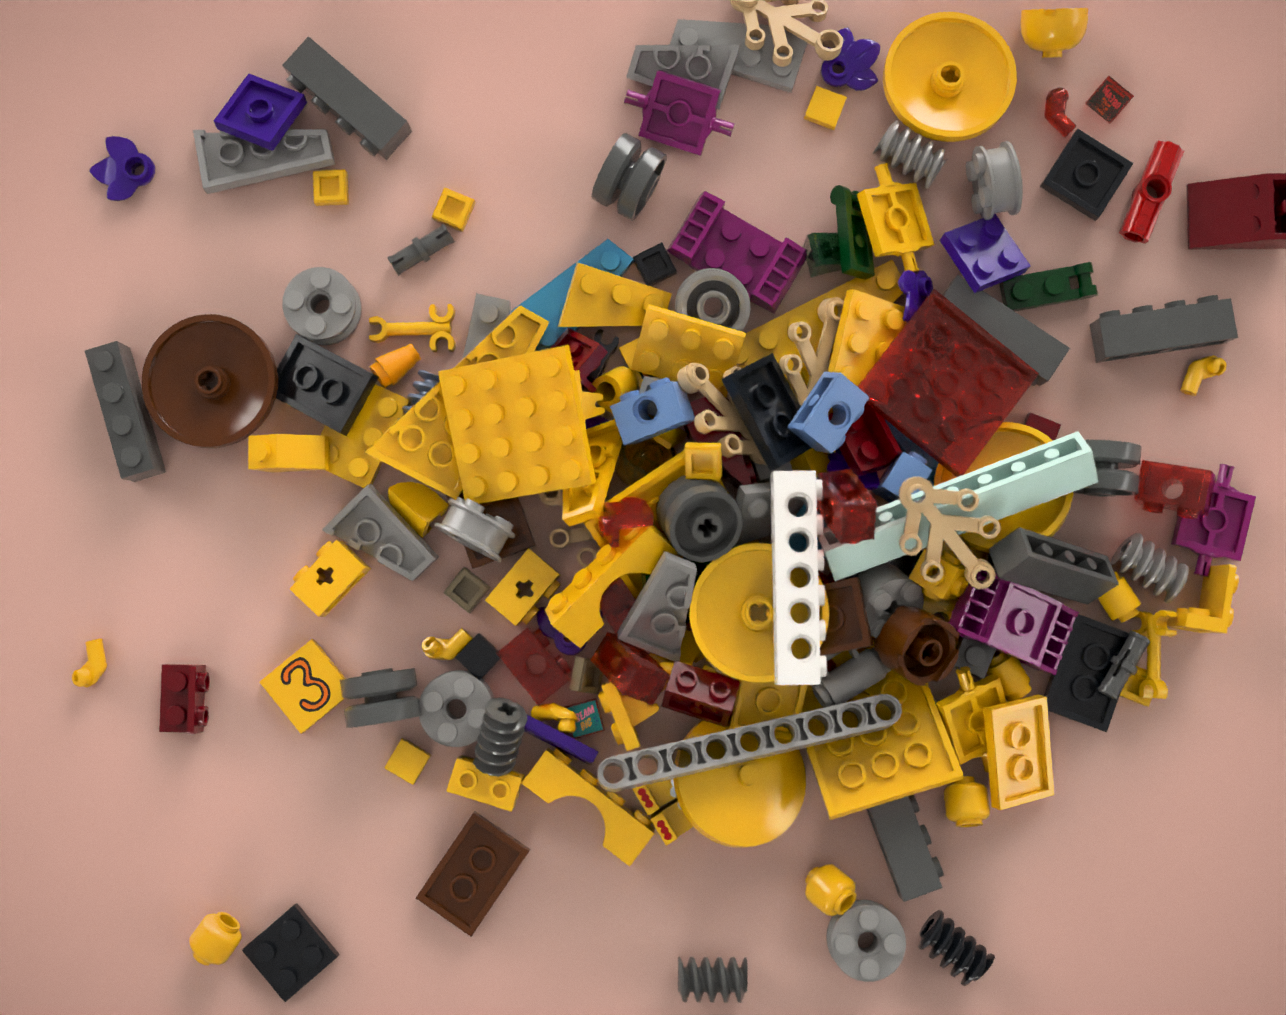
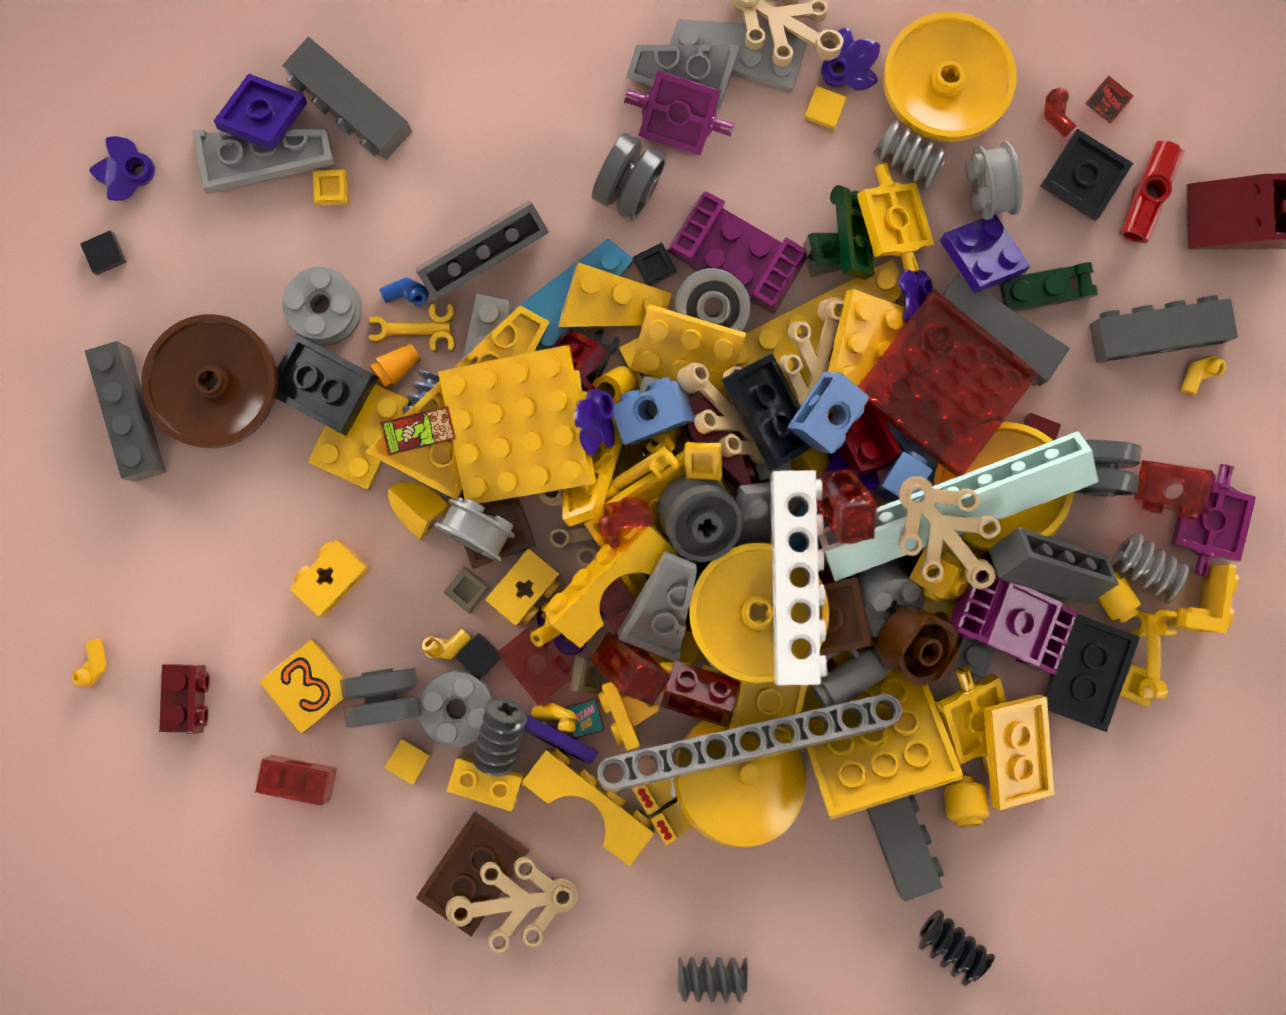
(103, 252): none -> black tile
(215, 938): yellow head -> none
(288, 452): yellow slope -> none
(290, 952): black plate -> none
(296, 780): none -> clear red brick
(379, 530): light grey wing -> none
(407, 289): none -> blue arm
(417, 430): none -> tile
(420, 249): dark grey pin -> none
(453, 209): yellow tile -> none
(482, 250): none -> dark grey brick
(518, 903): none -> tan plant
(544, 633): none -> yellow arm
(594, 420): none -> dark purple plate
(660, 457): none -> yellow bar
(830, 890): yellow head -> none
(881, 956): light grey wheel -> none
(1012, 675): yellow brick -> none
(1053, 29): yellow cylinder -> none
(1123, 665): dark grey pin -> none

